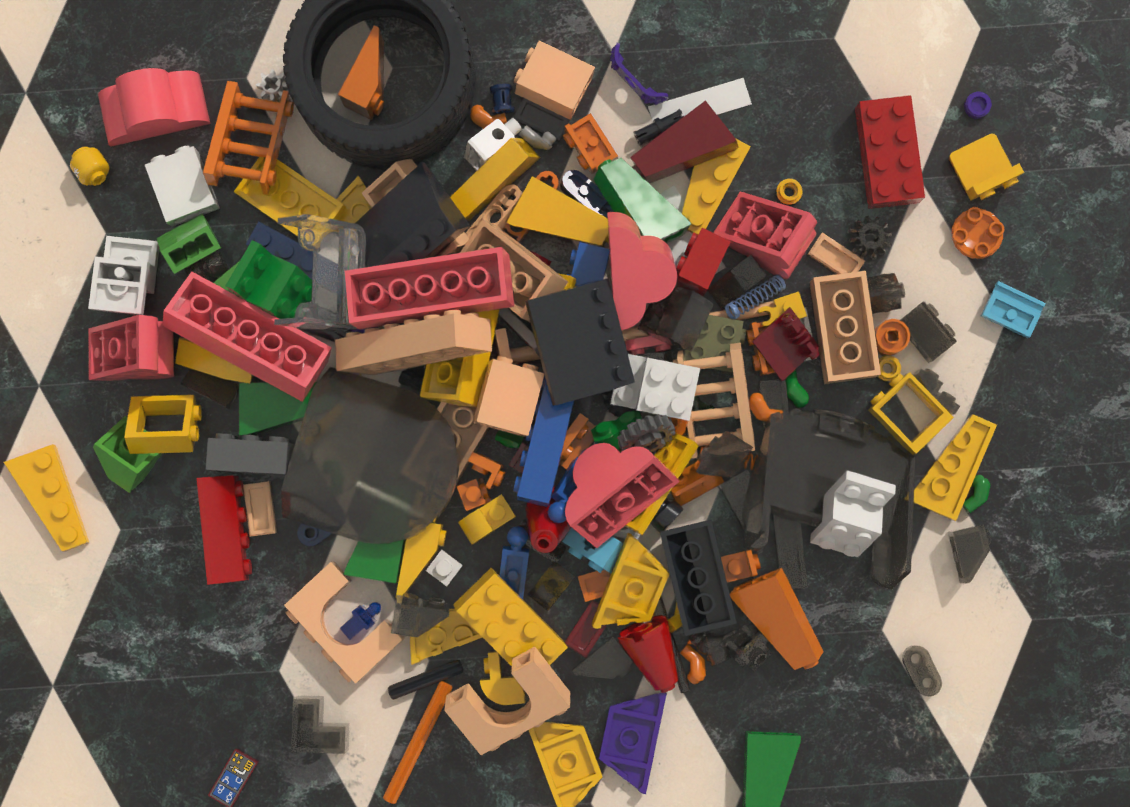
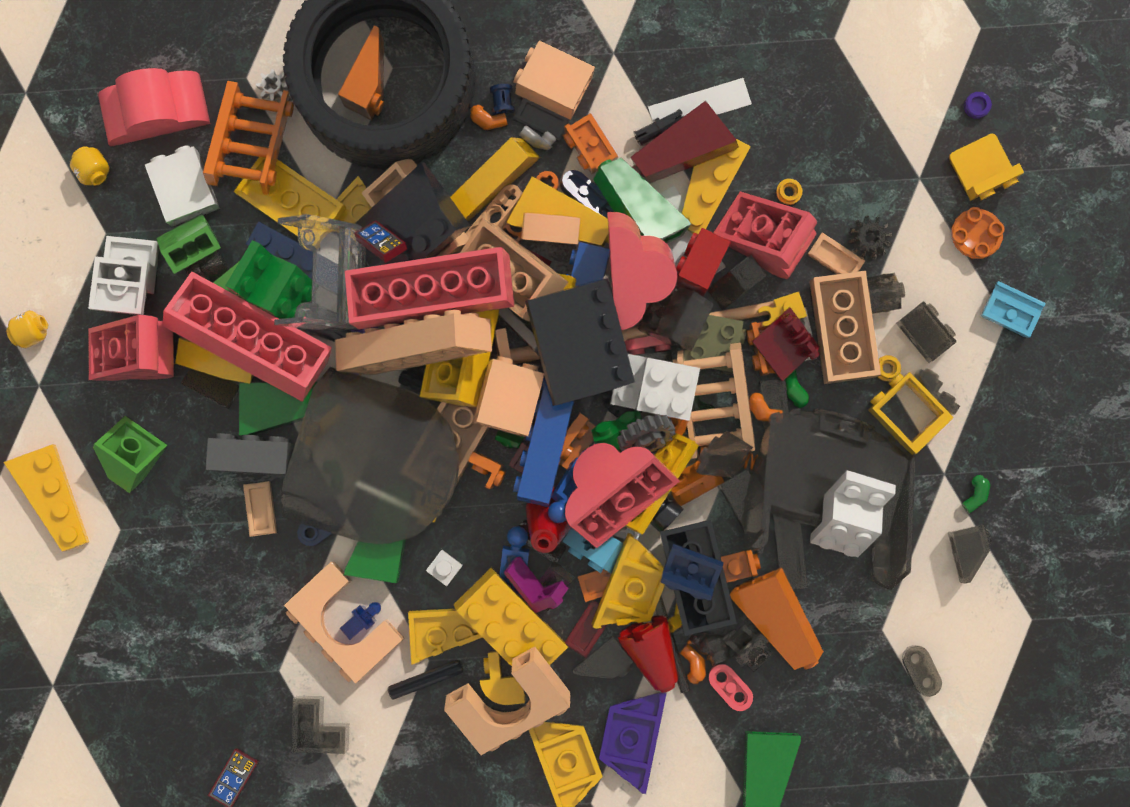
(27, 329): none -> yellow head
(162, 441): yellow window -> none
(223, 529): red slope -> none
(380, 241): none -> tile
(416, 615): clear smoke slope -> none
(417, 555): yellow slope -> none
(417, 742): orange axle -> none
(474, 494): orange brick -> none
(486, 519): yellow brick -> none
(489, 141): white torso -> none
(530, 588): none -> magenta bracket
(550, 228): none -> light nougat slope
(647, 95): dark purple piece -> none
(691, 572): none -> dark blue bracket
(730, 687): none -> coral plate
(734, 308): light blue piece -> none
(889, 152): red brick -> none
(891, 337): orange wheel -> none
(952, 474): yellow wing -> none

